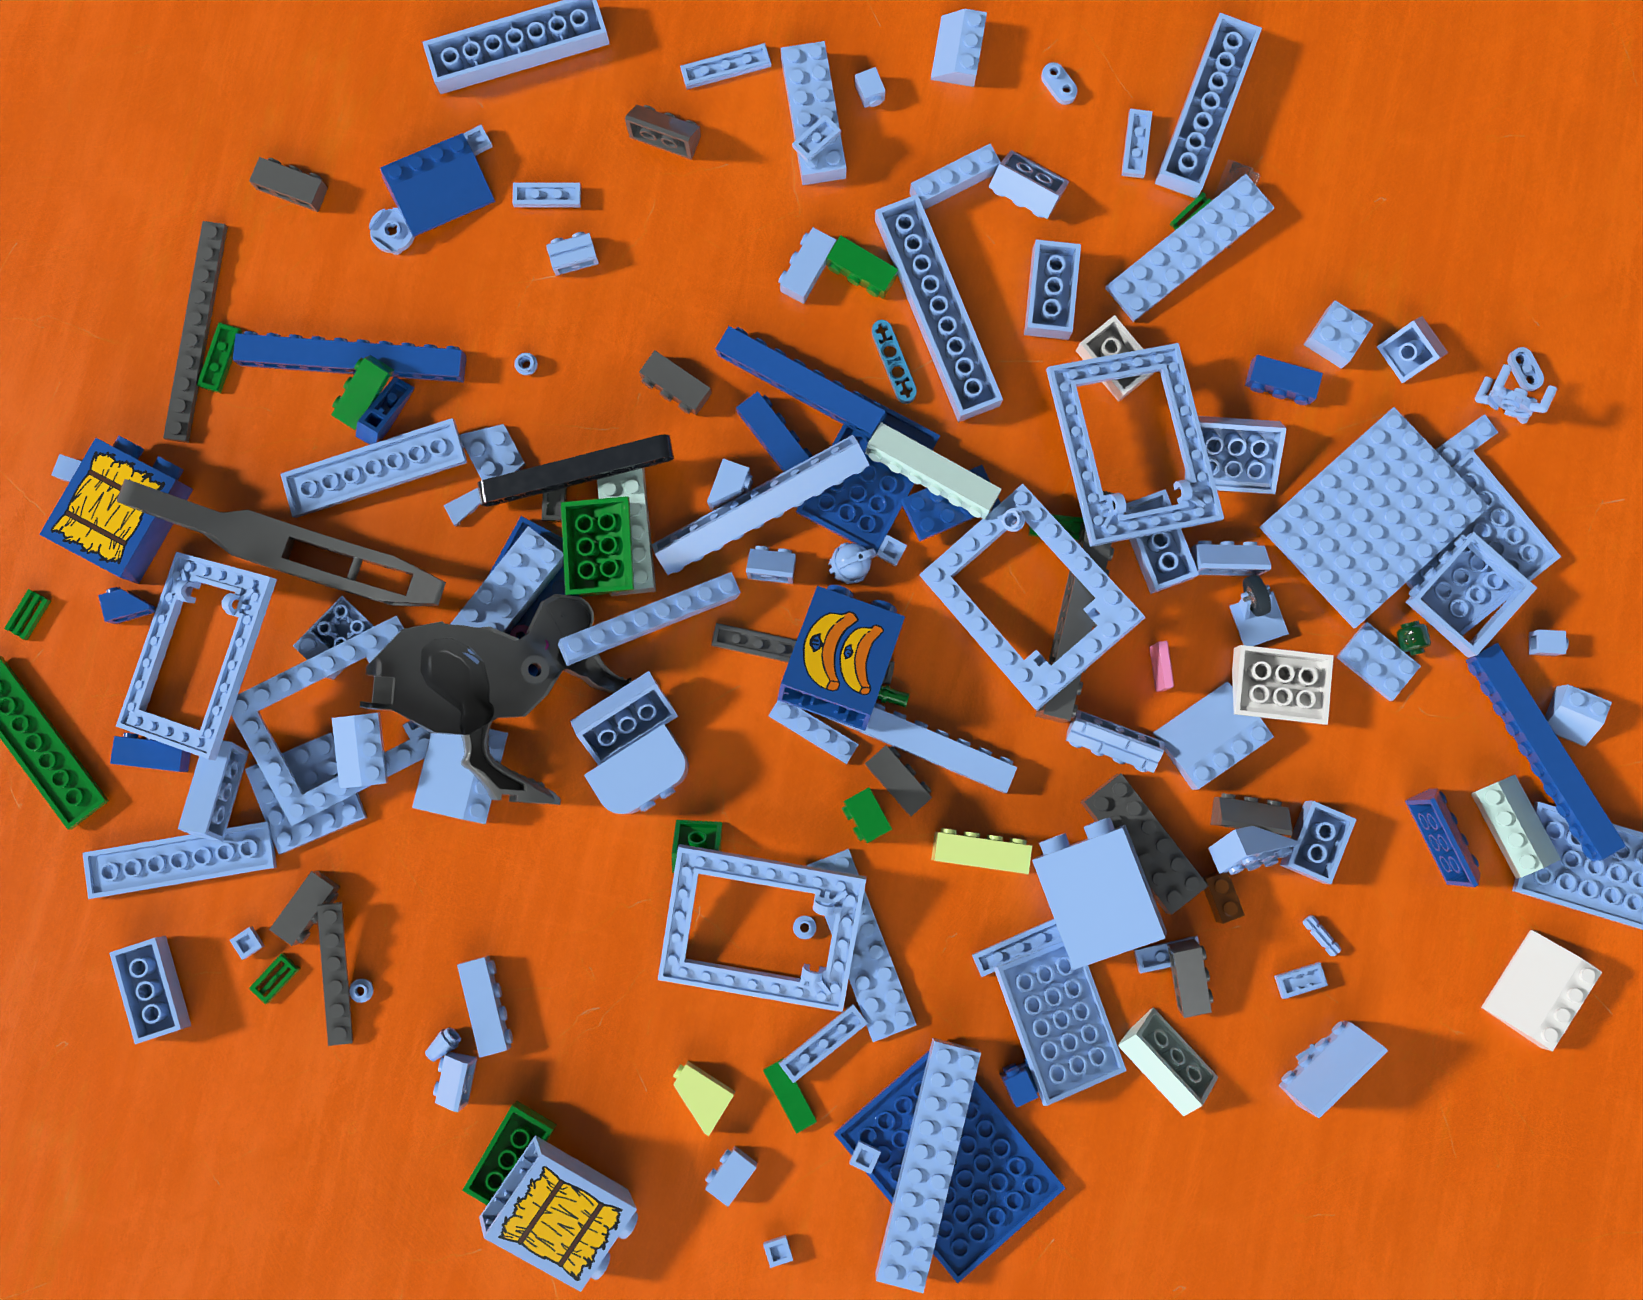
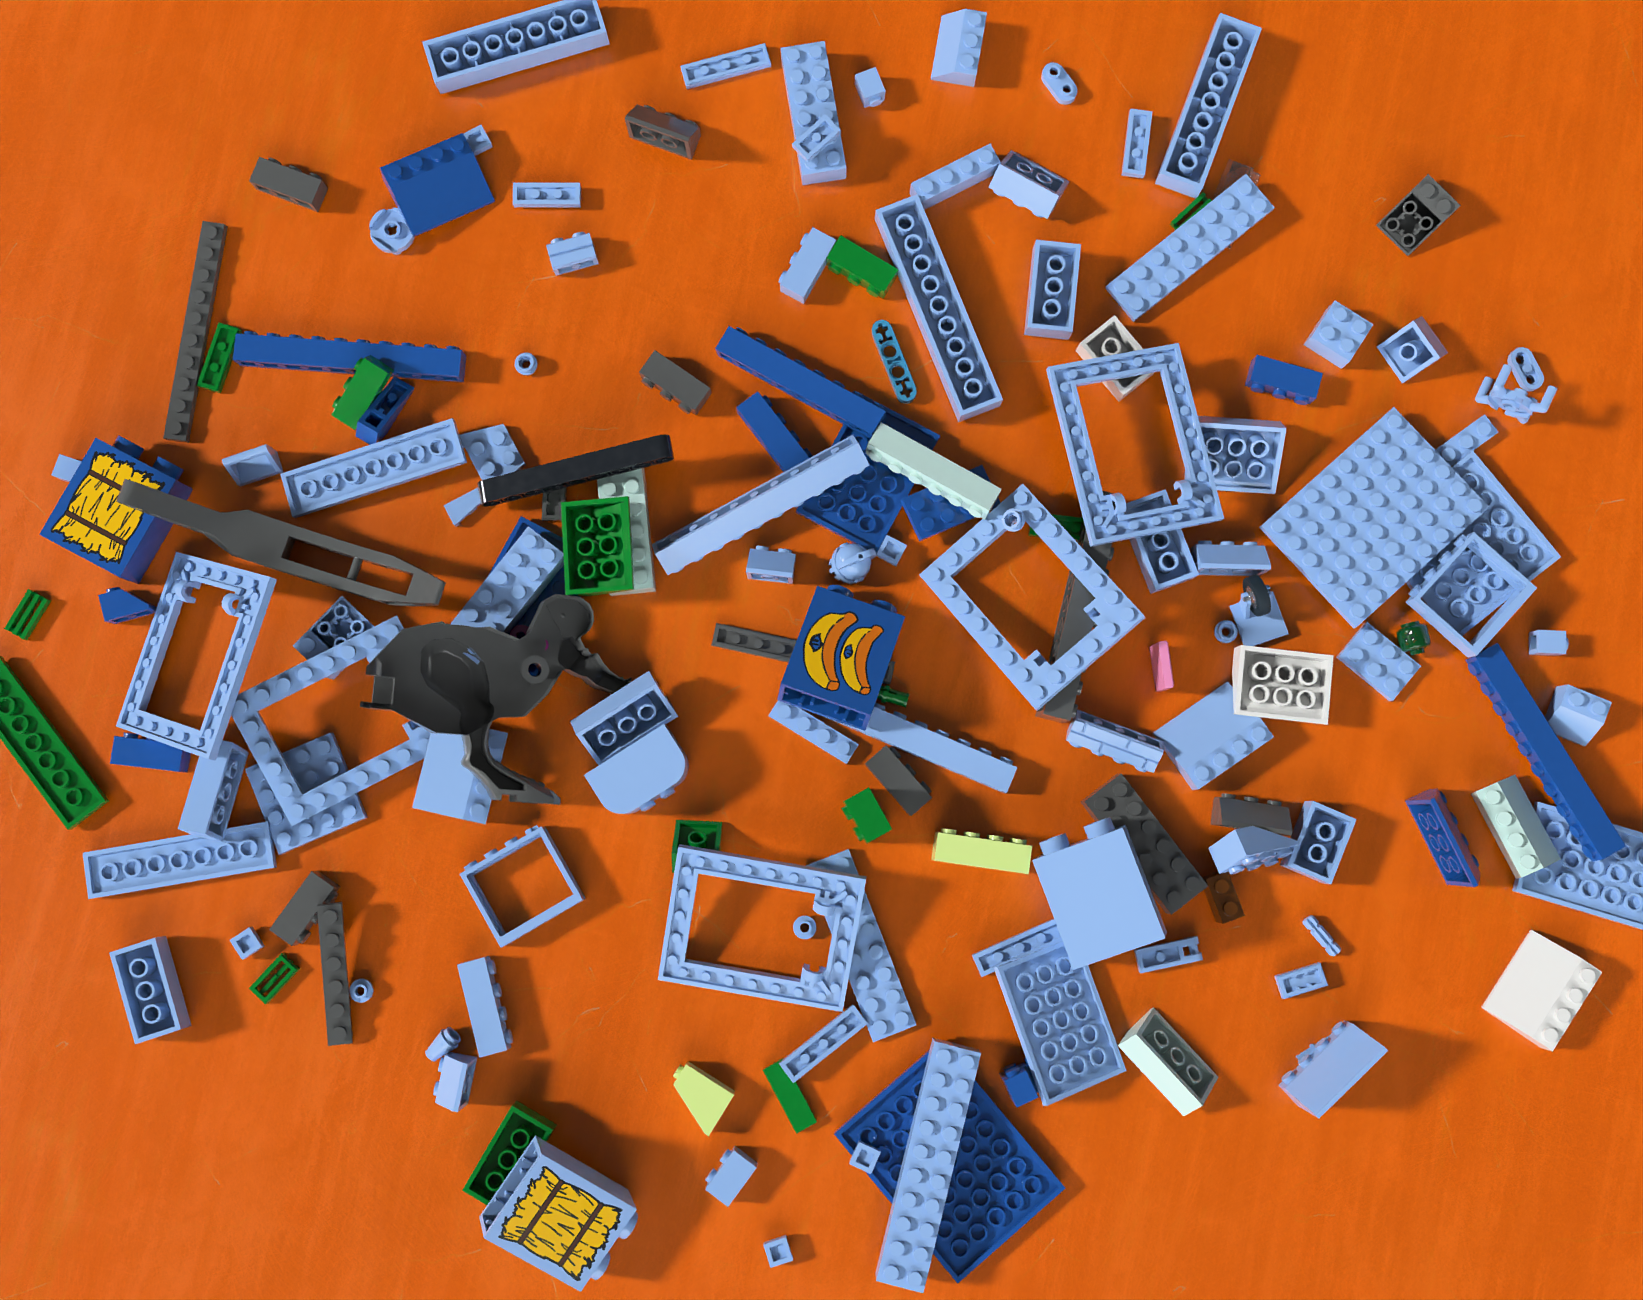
(253, 465): none -> light blue tile
(359, 750): light blue slope -> none
(493, 857): none -> light blue window
(648, 618): light blue brick -> none
(729, 484): light blue slope -> none
(1190, 978): dark grey brick -> none
(1231, 628): none -> light blue plate
(1418, 215): none -> dark grey slope

